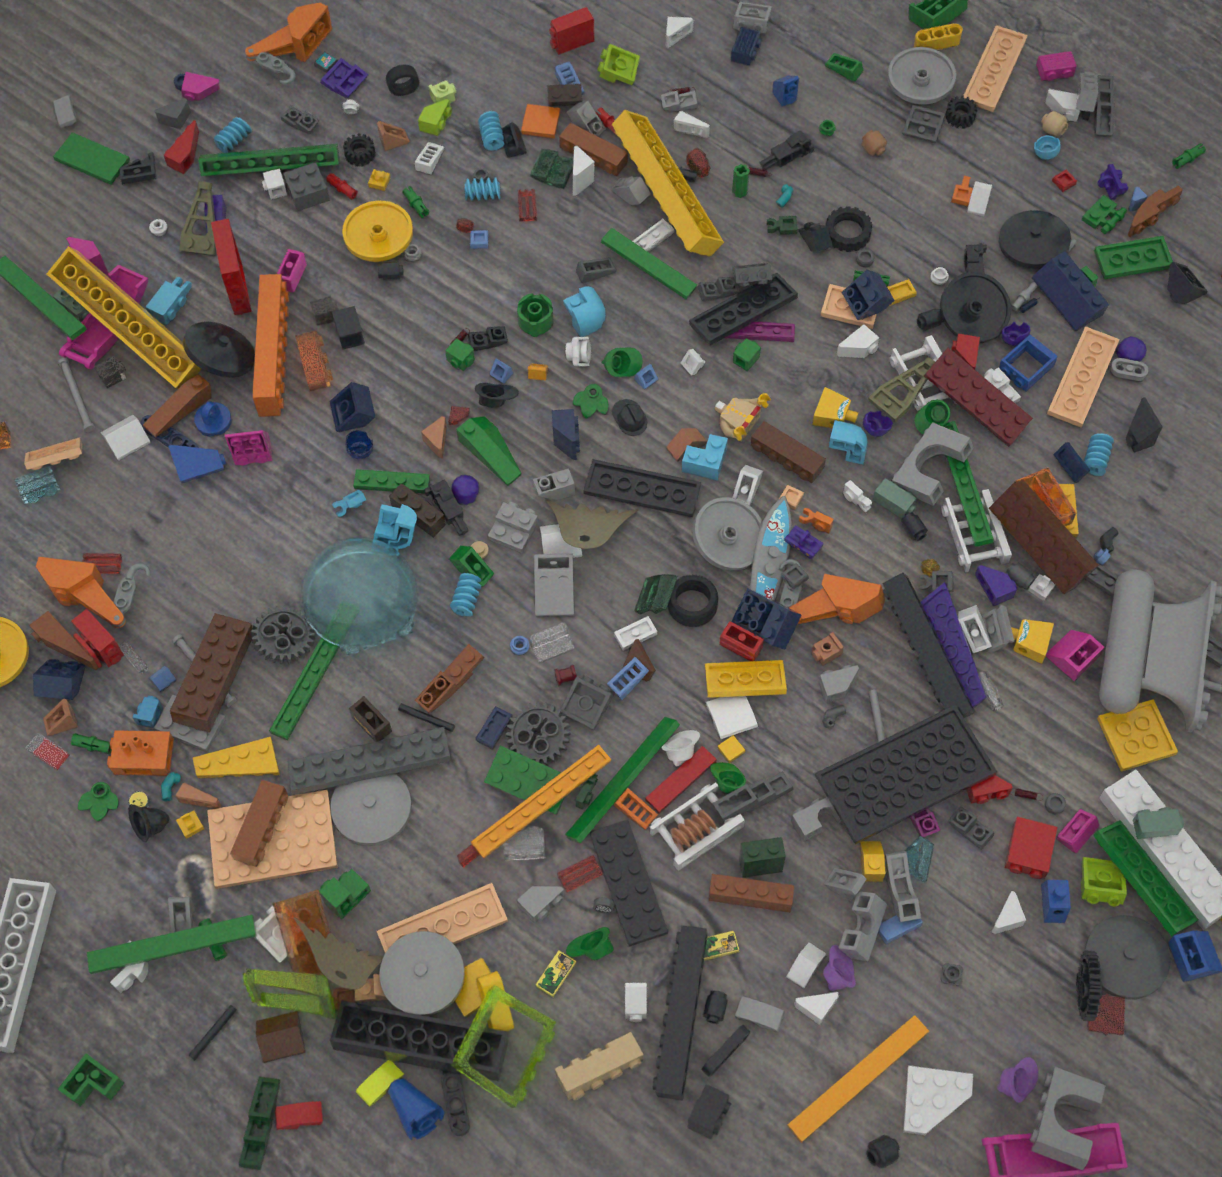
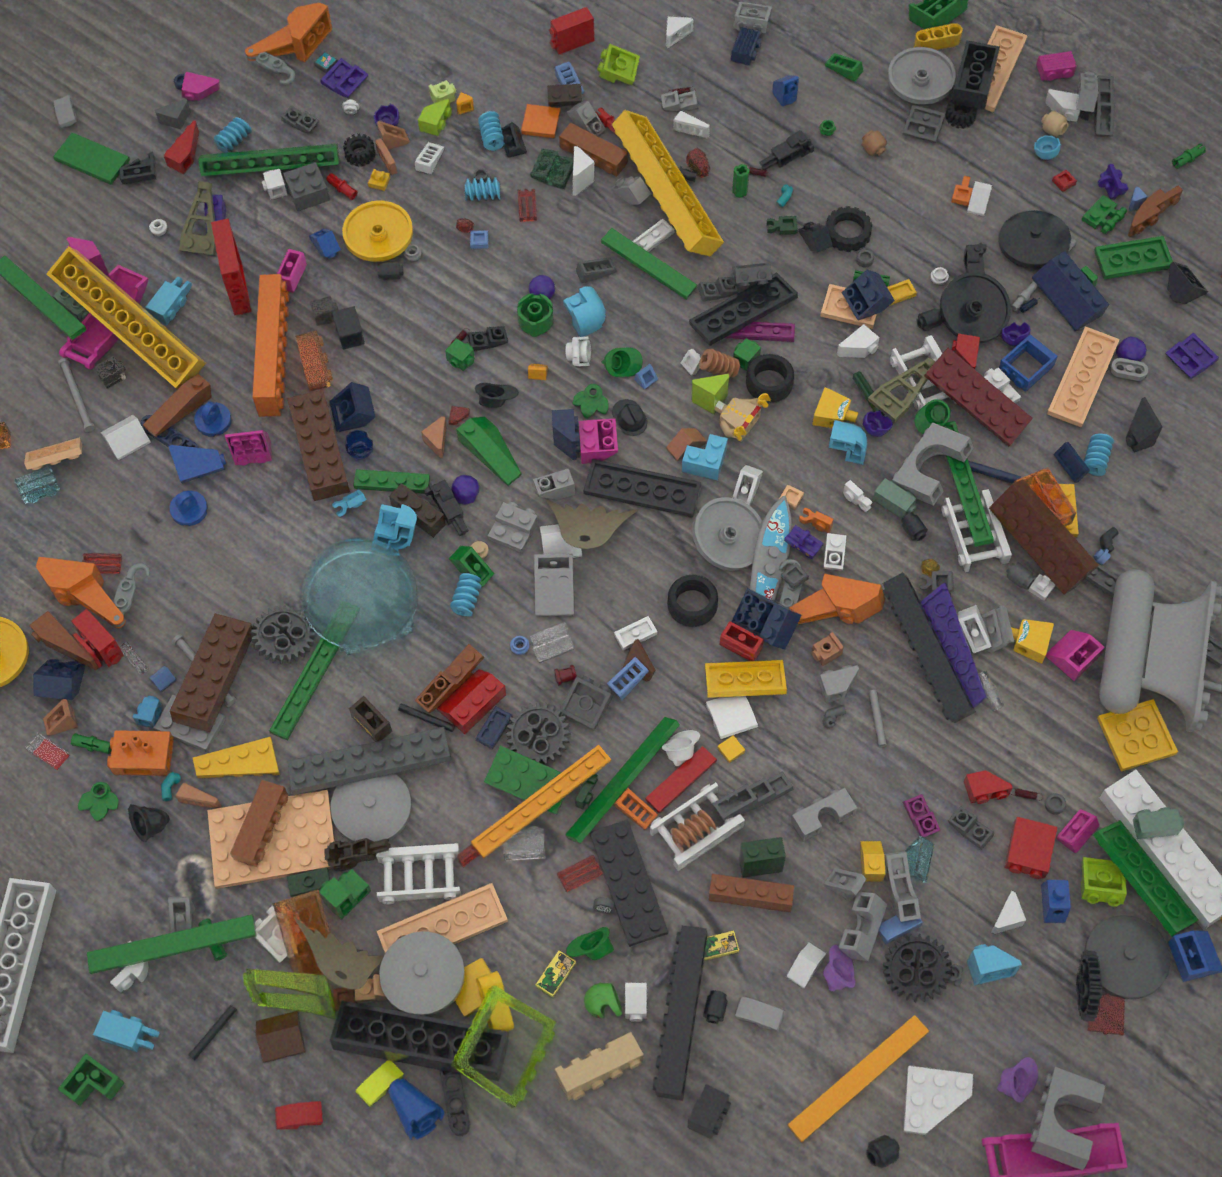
(123, 1031): none -> medium azure hinge
(140, 799): light yellow tile -> none
(188, 508): none -> blue tile
(190, 824): yellow tile -> none
(219, 349): black dish -> none
(259, 1123): dark green slope -> none
(307, 881): none -> dark green plate
(318, 445): none -> reddish brown brick
(325, 243): none -> blue slope
(361, 851): none -> dark brown piece
(386, 156): none -> nougat tile
(387, 114): none -> dark purple hair
(399, 72): black tyre -> none
(407, 856): none -> white fence
(415, 201): green pin -> none
(464, 103): none -> light orange slope
(472, 700): none -> red slope
(501, 371): medium blue slope -> none
(539, 900): light grey slope -> none
(542, 285): none -> dark purple hair
(597, 439): none -> dark pink slope
(601, 996): none -> bright green helmet
(655, 593): clear green slope -> none
(710, 390): none -> lime slope
(719, 363): none -> nougat piece
(726, 1050): black beam -> none
(727, 776): green cap -> none
(772, 363): none -> black tyre
(787, 452): reddish brown brick -> none
(816, 1006): white slope -> none
(834, 552): none -> white slope
(865, 388): none -> dark green axle
(905, 774): black plate -> none
(936, 969): none -> black gear
(975, 74): none -> black brick
(991, 964): none -> medium azure slope
(992, 472): none -> dark blue piece
(996, 584): dark purple slope -> none
(1192, 355): none -> dark purple slope

